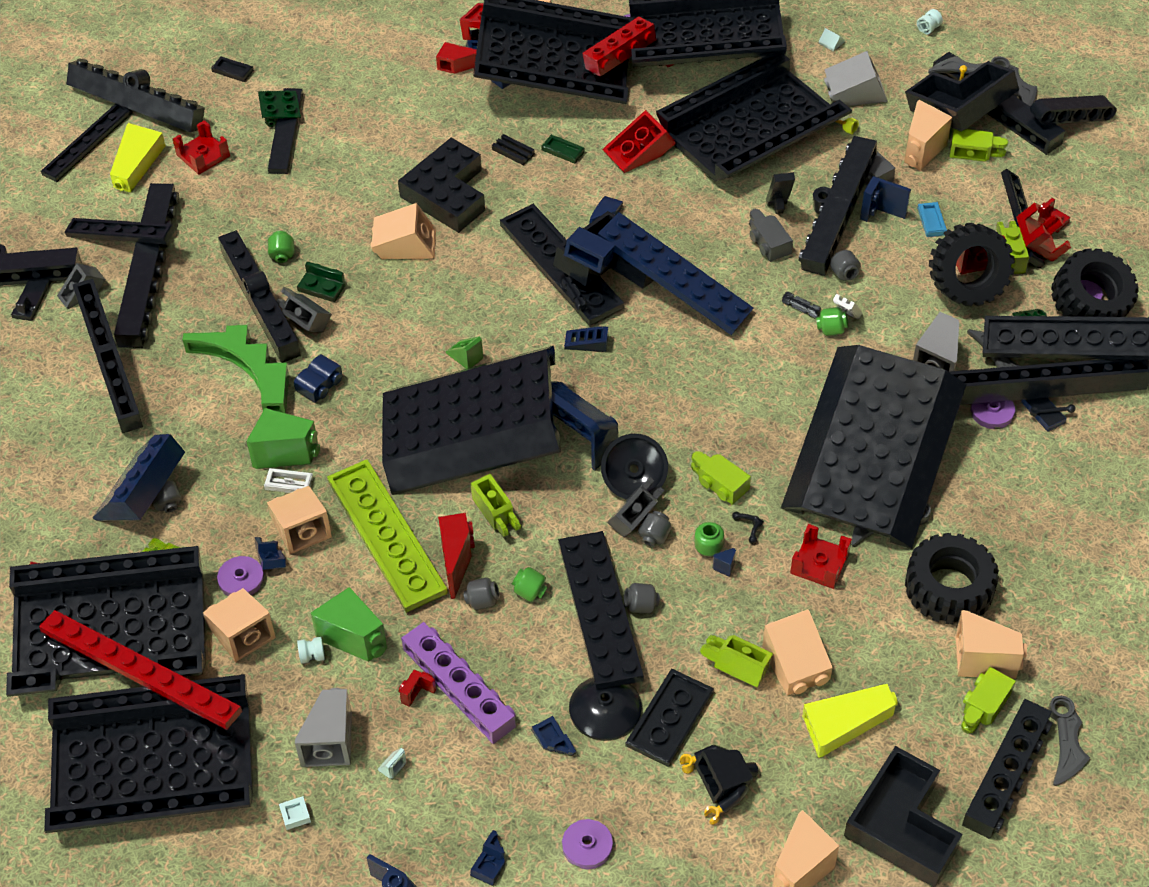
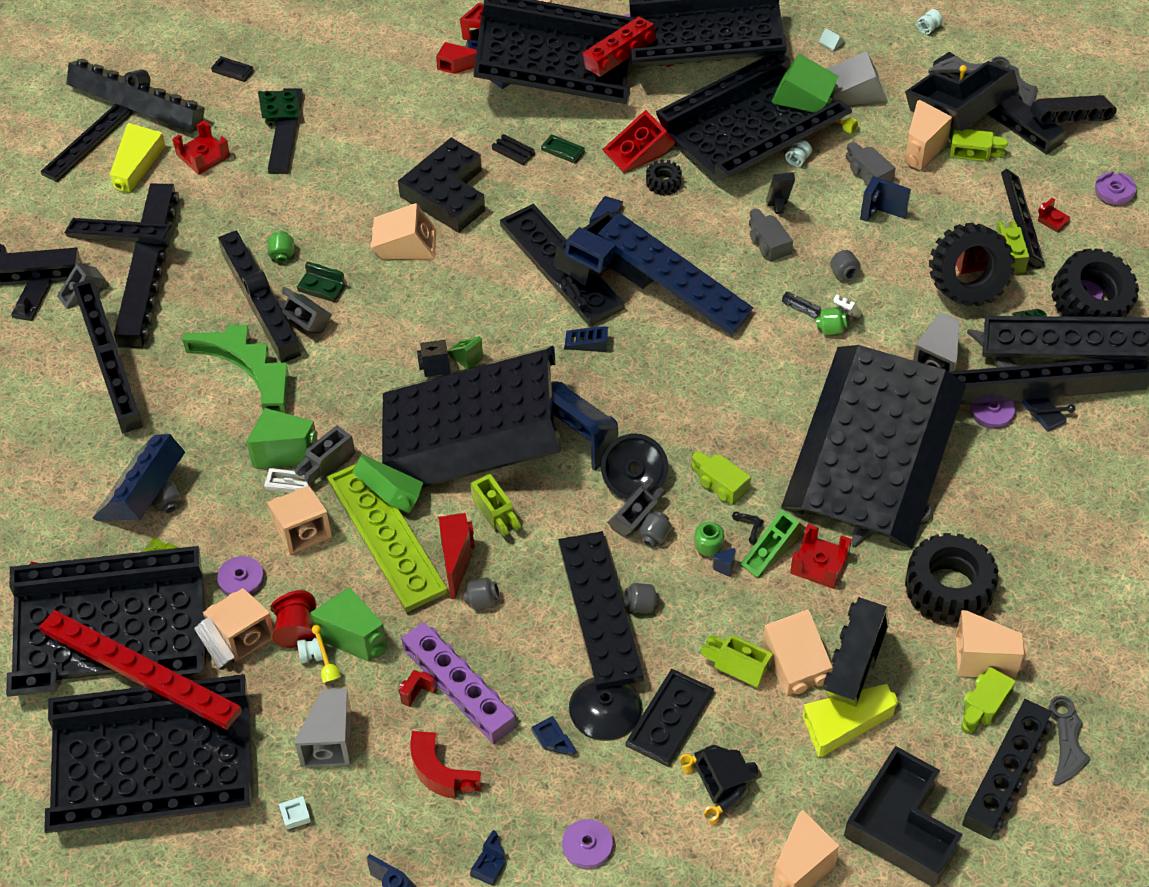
(214, 642): none -> white tile
(269, 555): dark blue slope -> none
(293, 618): none -> red hat
(318, 378): dark blue brick -> none
(326, 455): none -> dark grey hinge
(329, 671): none -> hinge
(390, 484): none -> bright green slope
(393, 763): light aqua slope -> none
(433, 358): none -> black brick
(436, 775): none -> red arch
(529, 584): bright green head -> none
(663, 185): none -> black tyre
(773, 543): none -> bright green slope
(798, 153): none -> light aqua wheel
(806, 86): none -> bright green slope
(837, 205): black hinge -> none
(858, 651): none -> black piece
(931, 219): dark azure tile -> none
(1039, 236): red panel -> none
(1115, 188): none -> medium lavender plate

